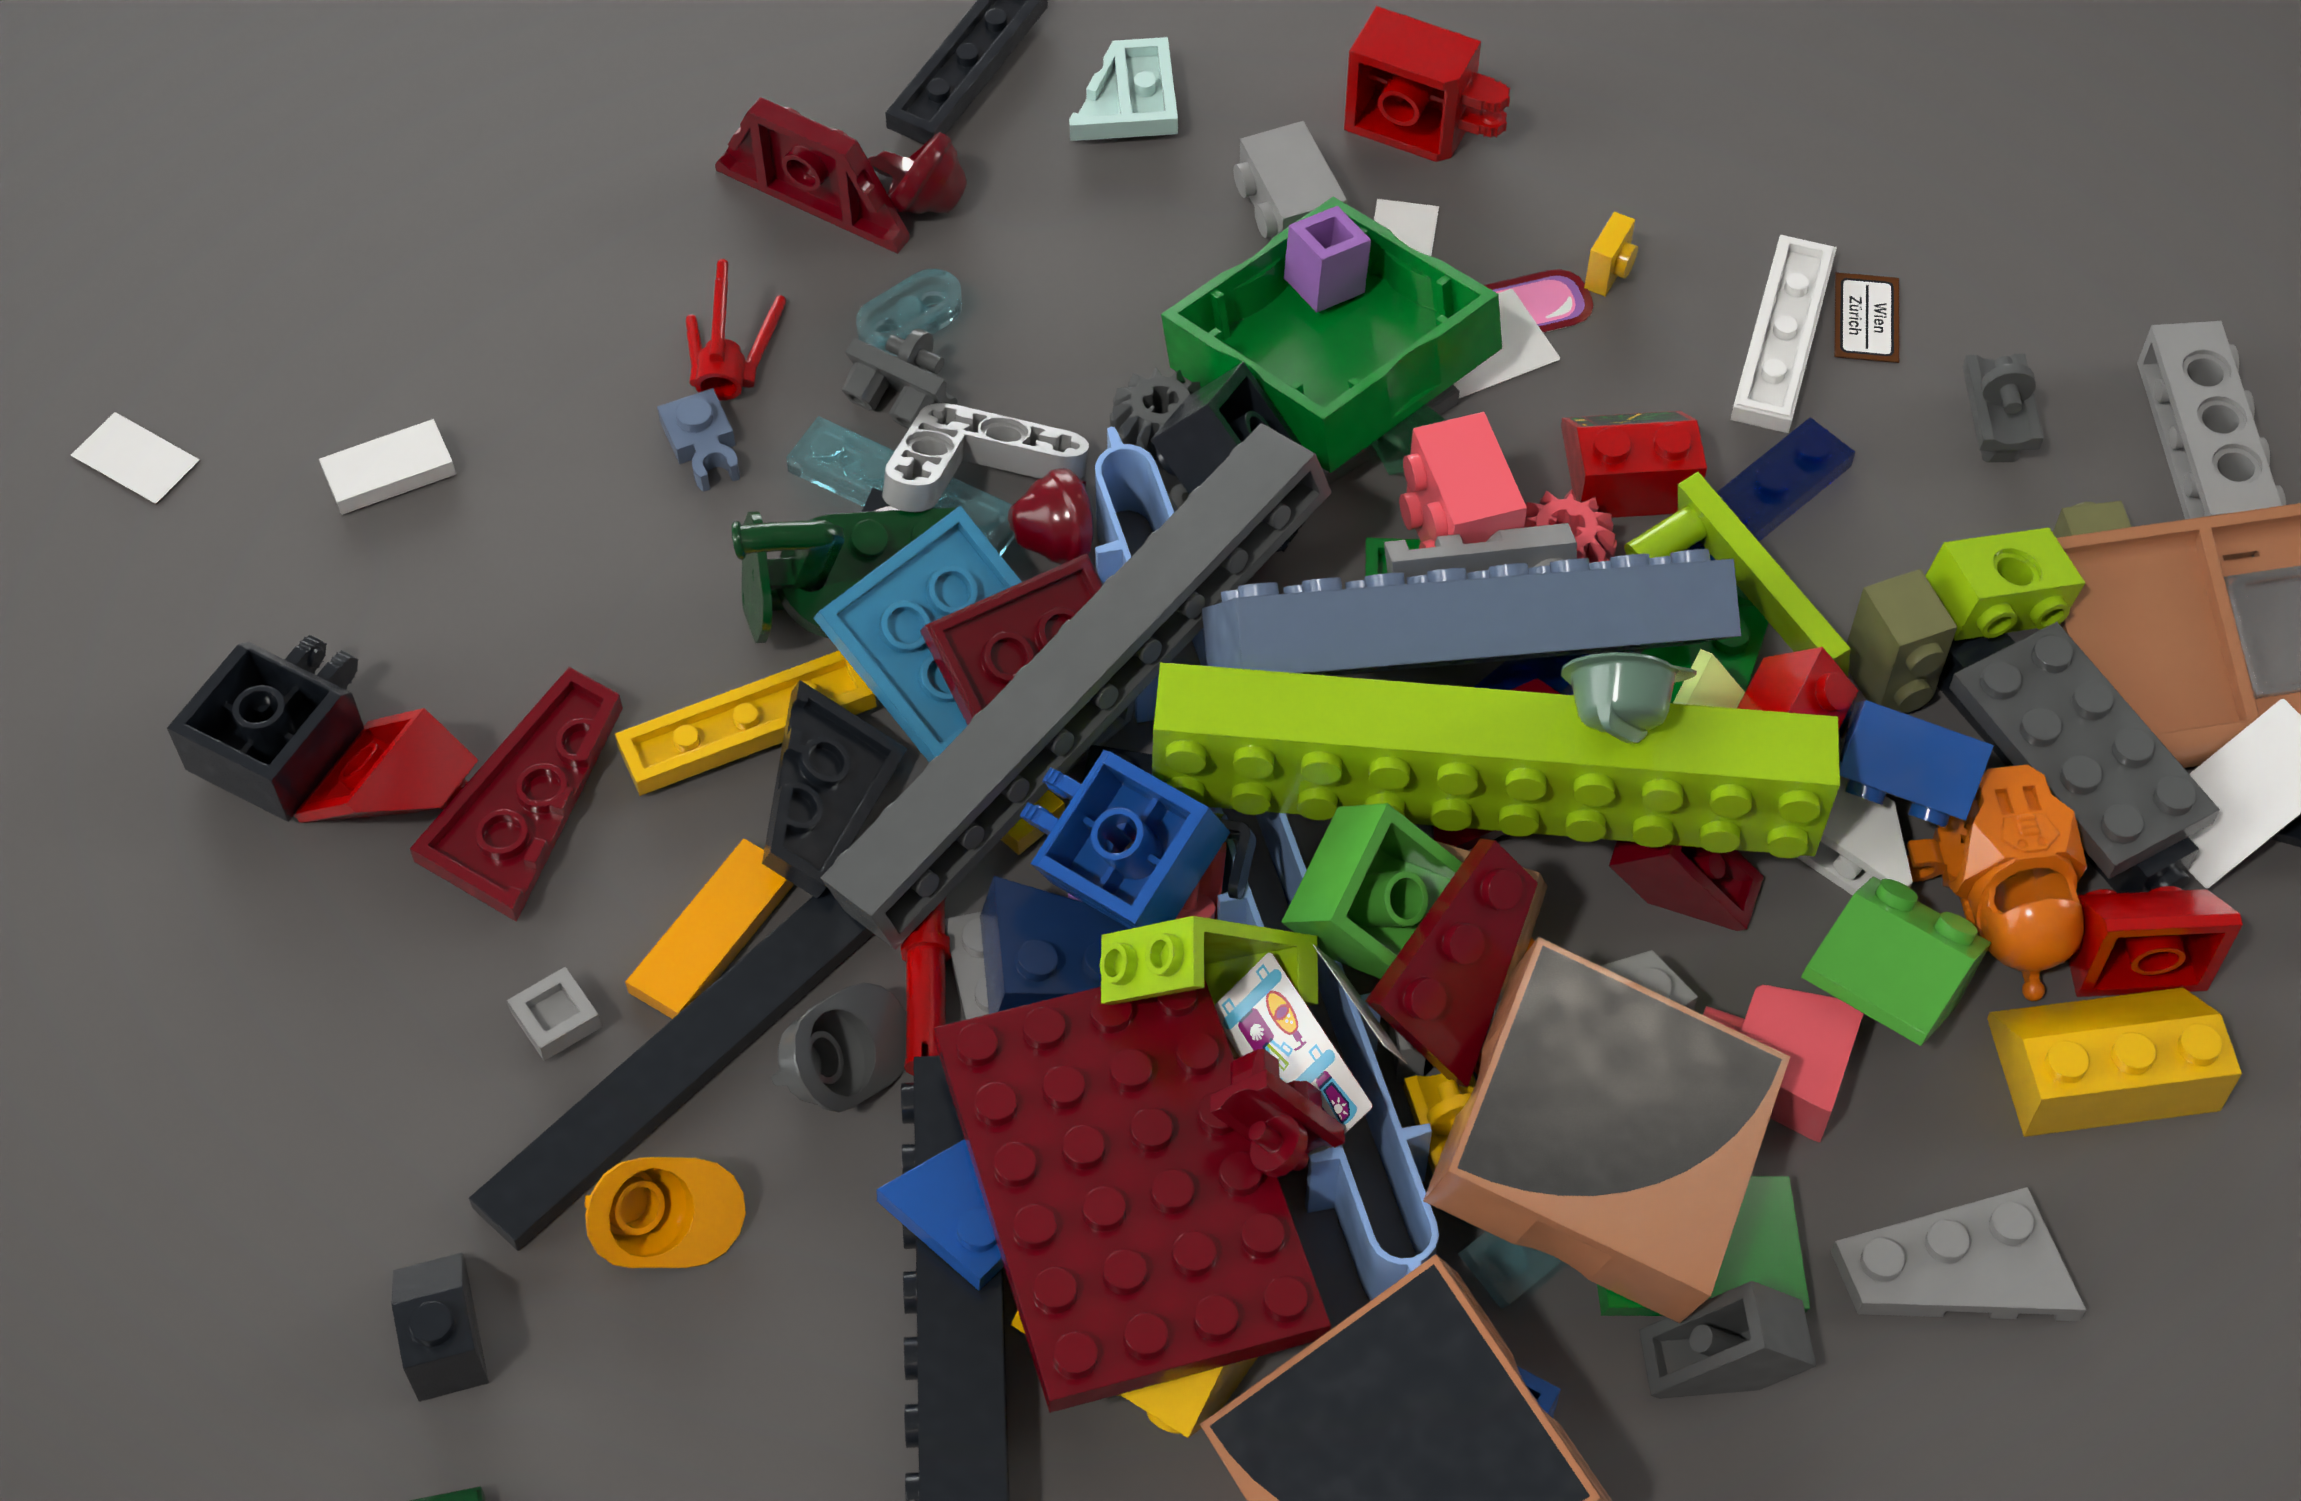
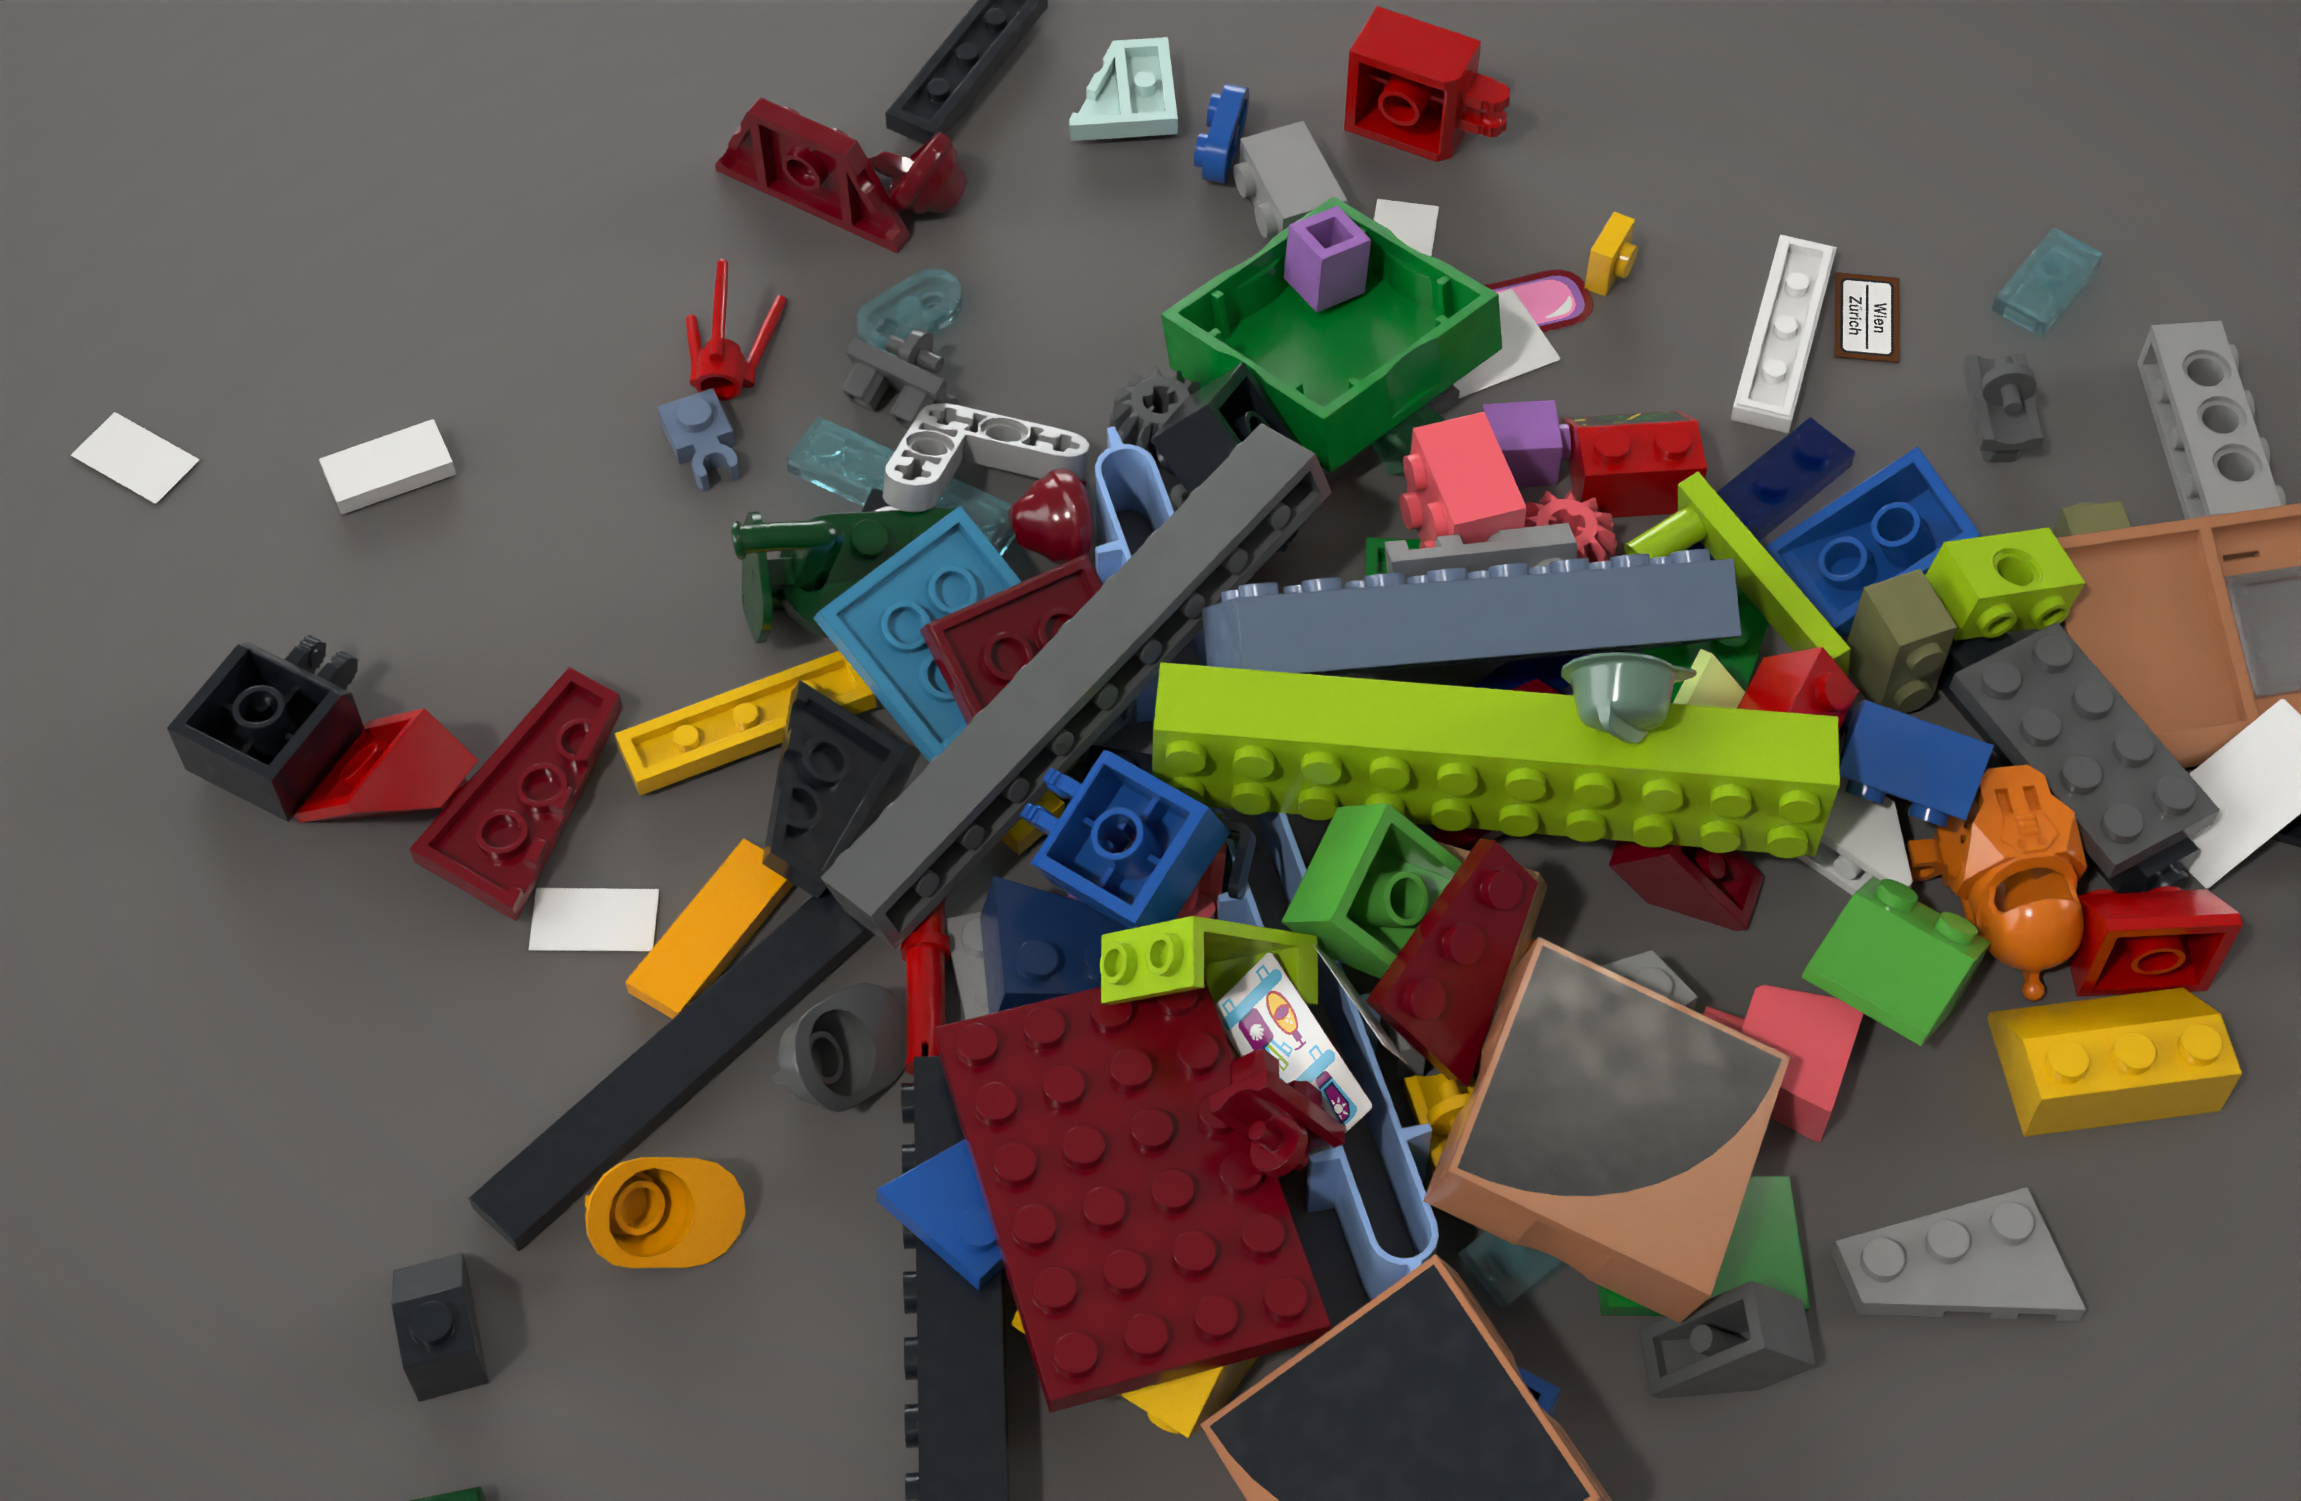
(554, 1013): light grey plate -> none
(594, 919): none -> white sticker
(1227, 120): none -> blue plate
(1530, 440): none -> medium lavender brick
(1871, 535): none -> blue slope
(2047, 282): none -> clear light blue plate

